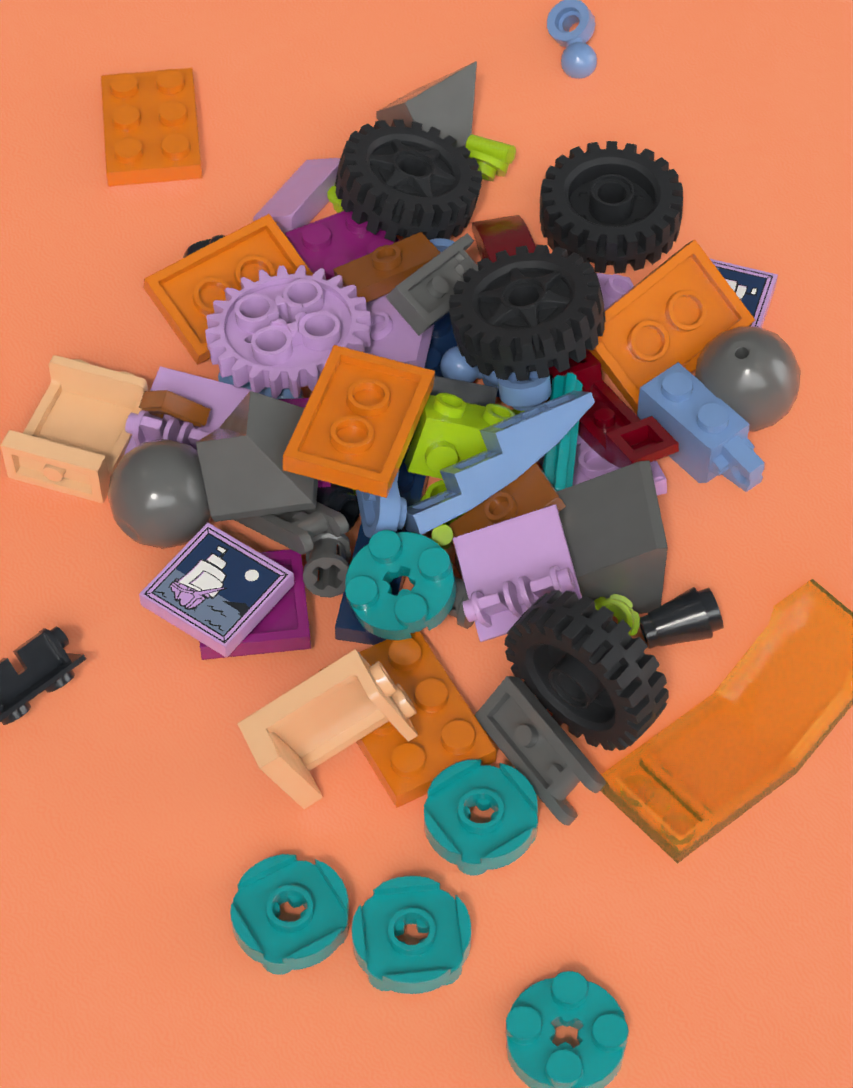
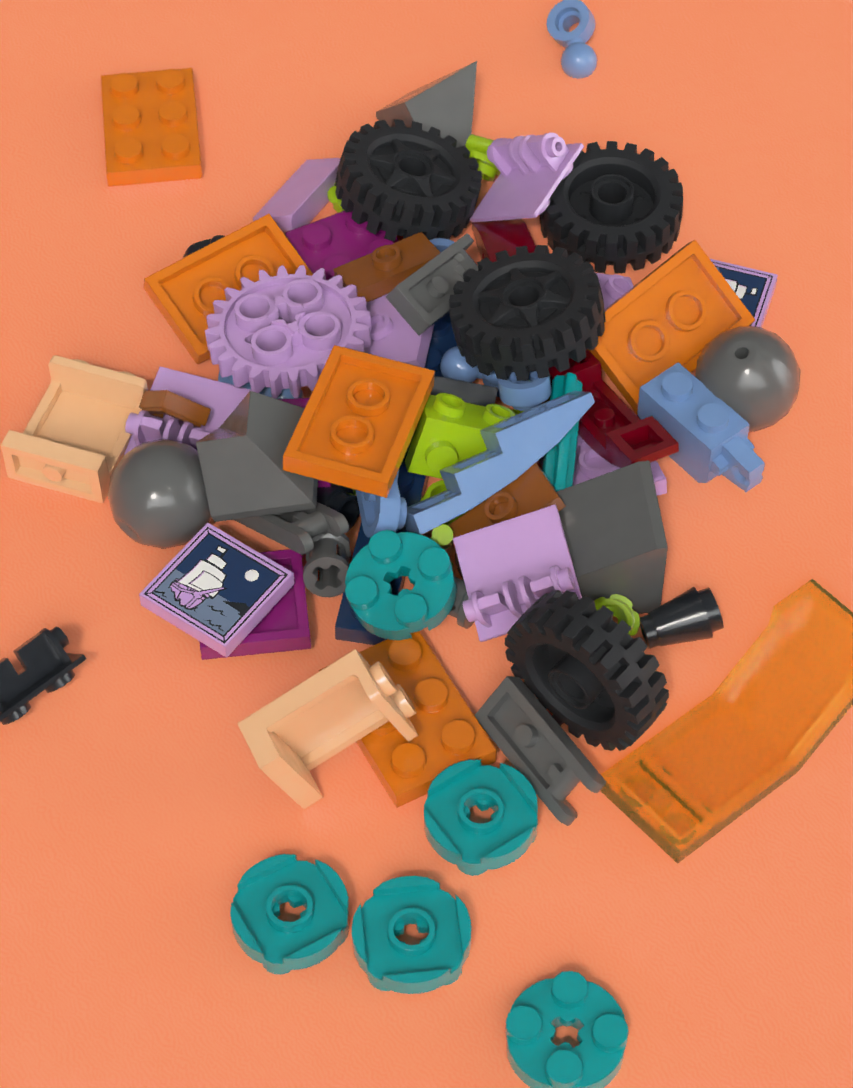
(528, 177): none -> lavender hinge

